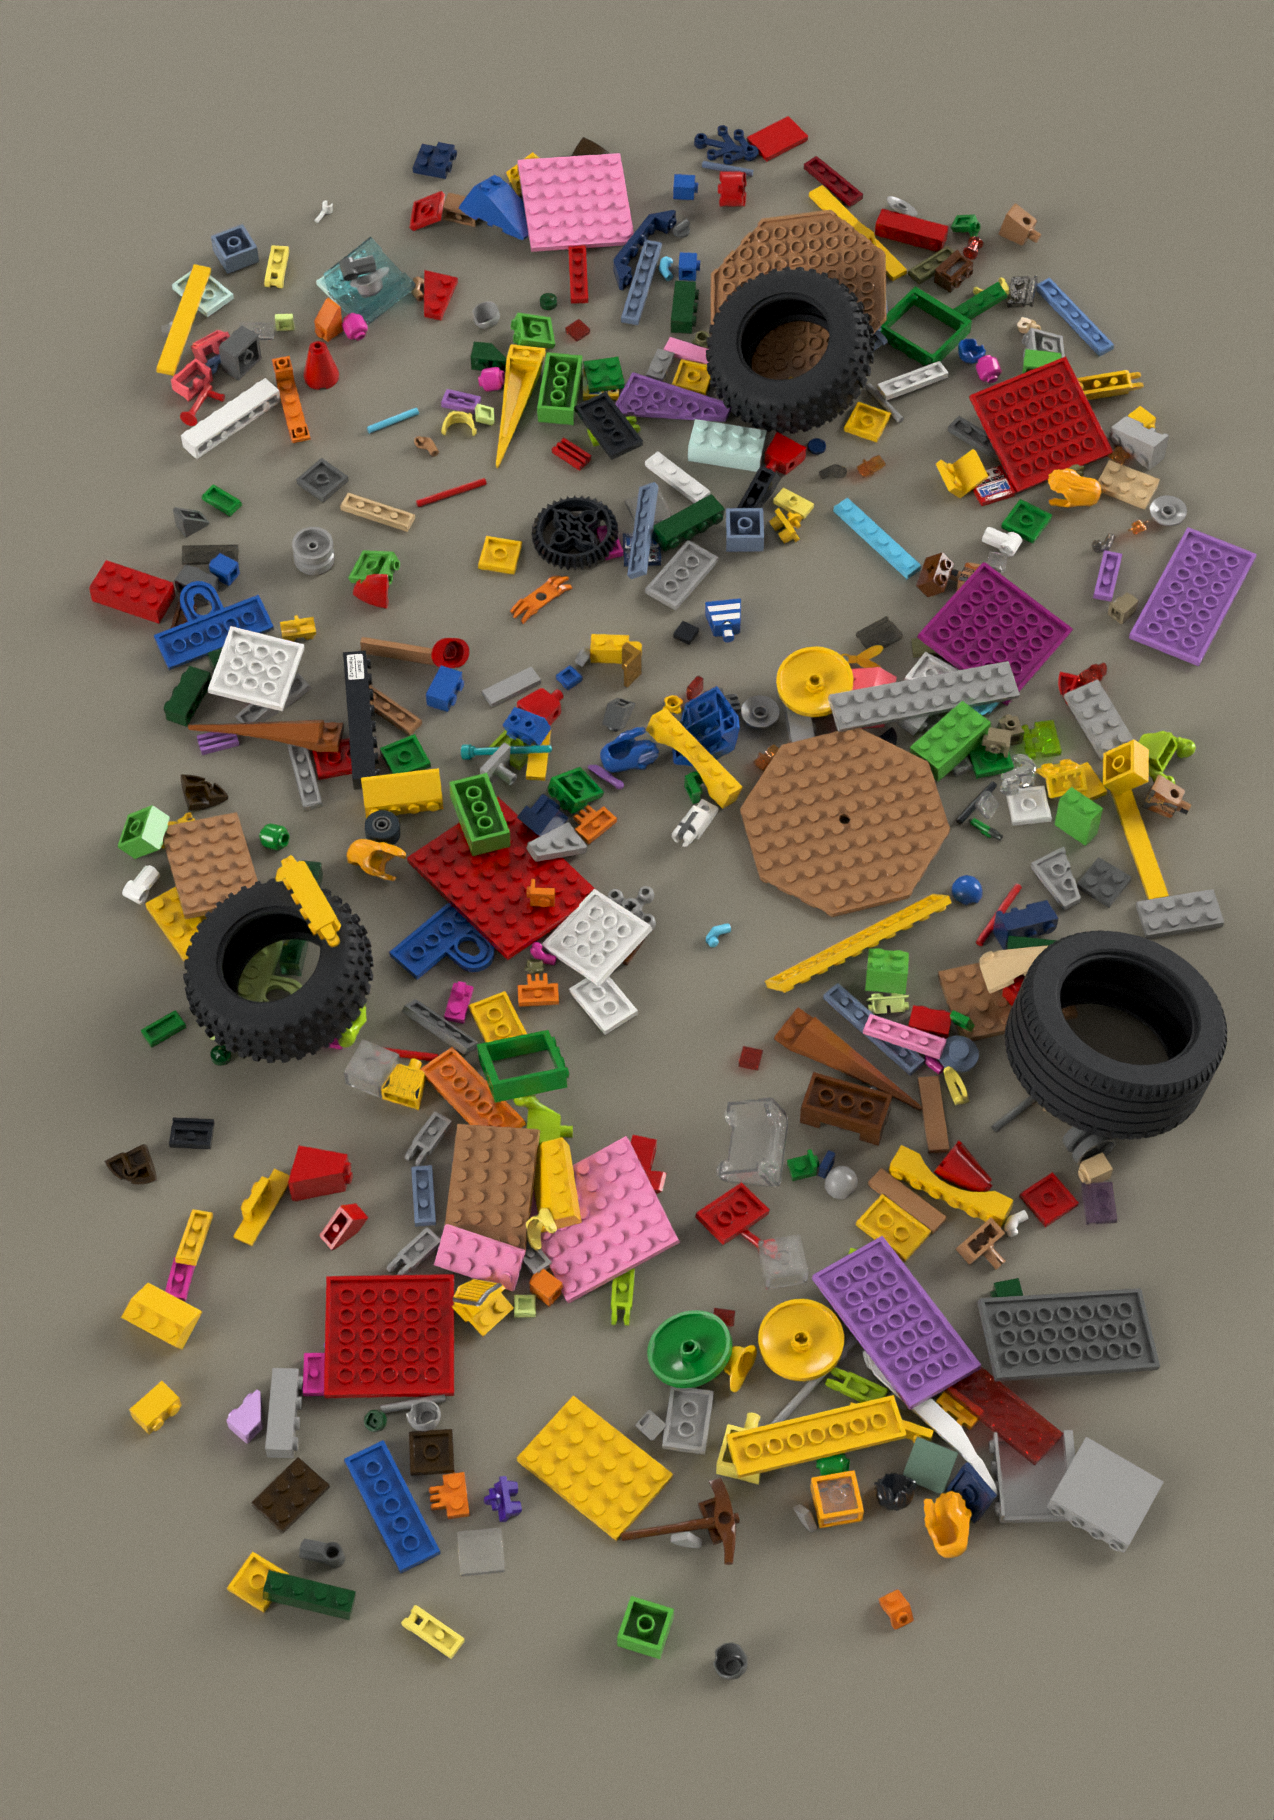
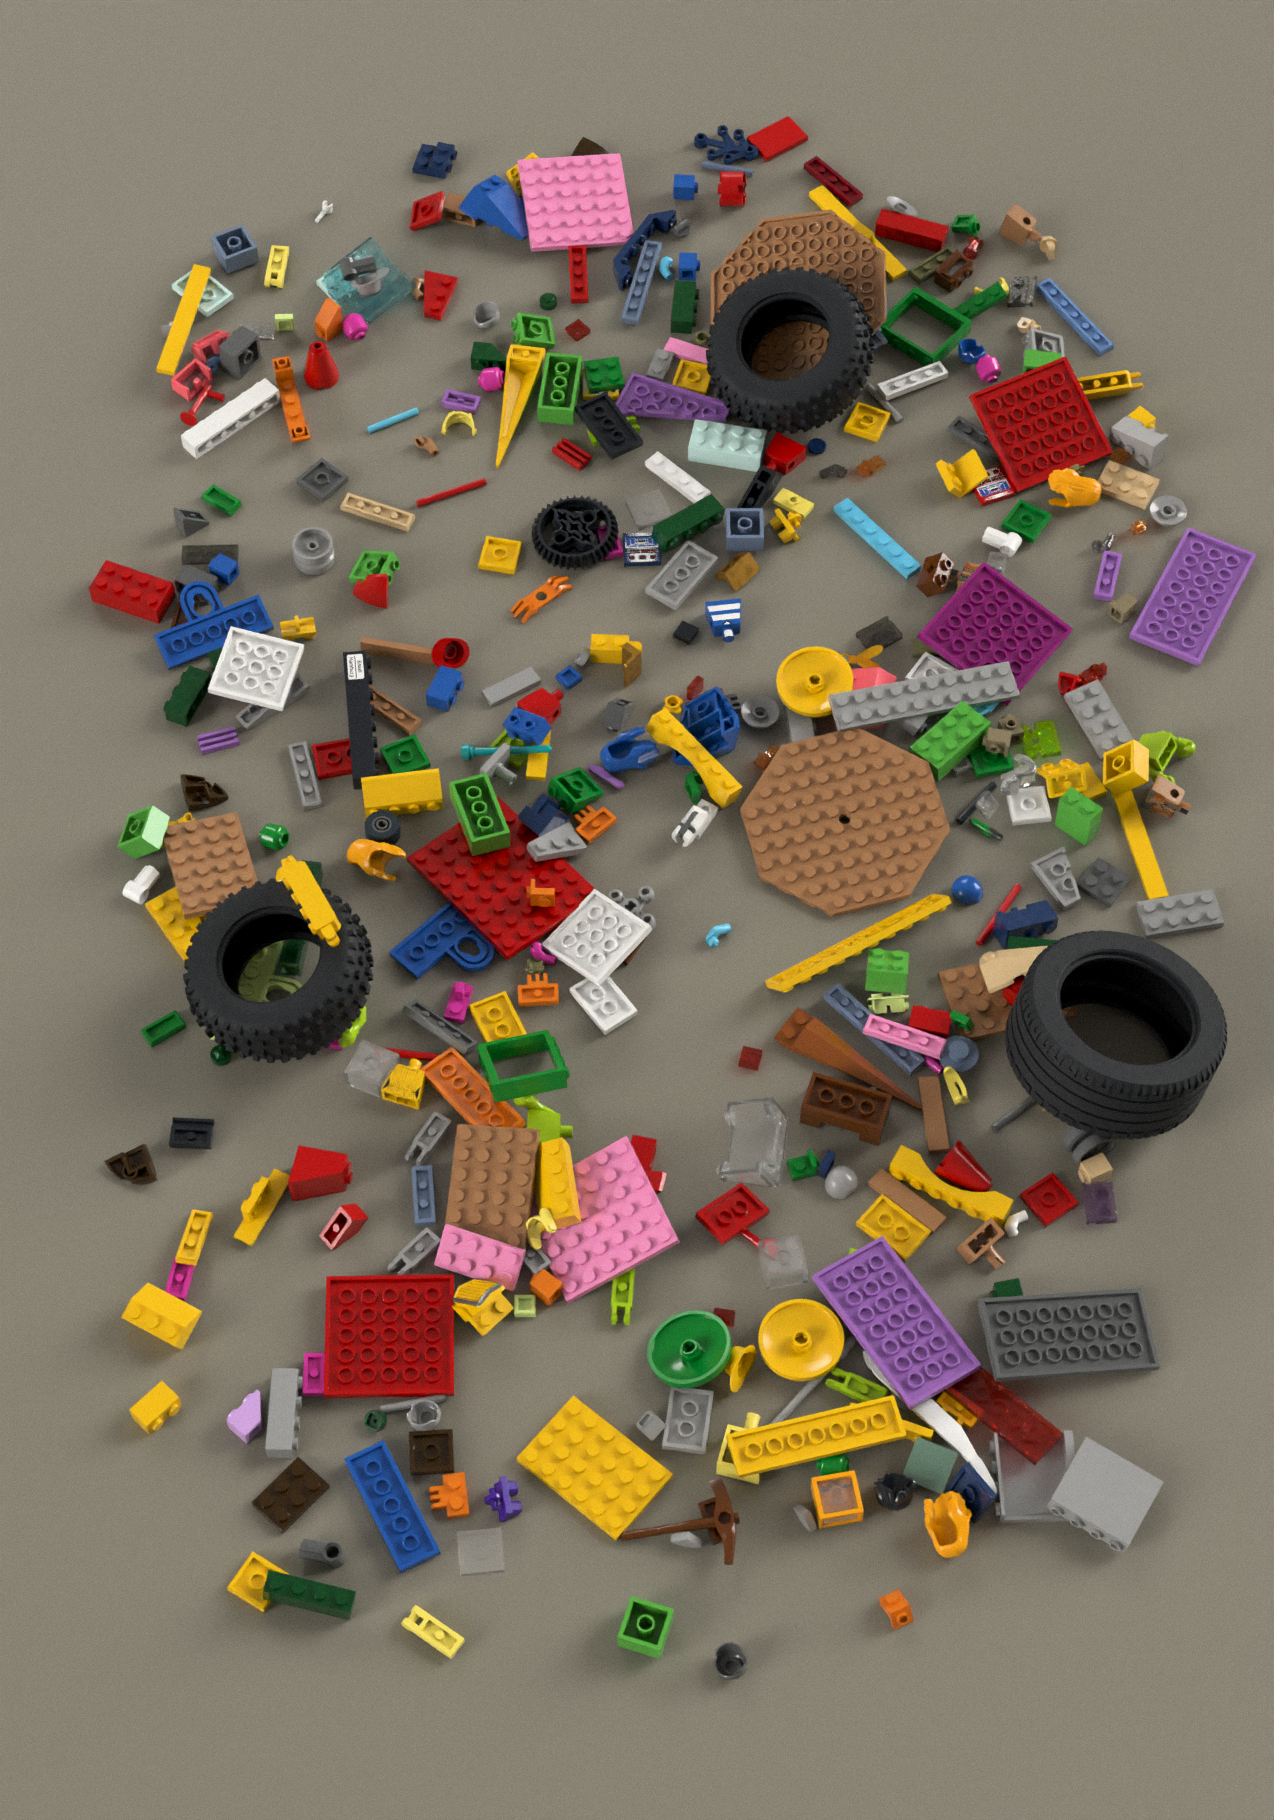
(306, 734): dark orange plate -> none
(484, 414): yellowish green tile -> none
(642, 530): sand blue plate -> none
(738, 570): none -> pearl gold panel
(890, 736): black tile -> none
(1048, 245): none -> tan piece

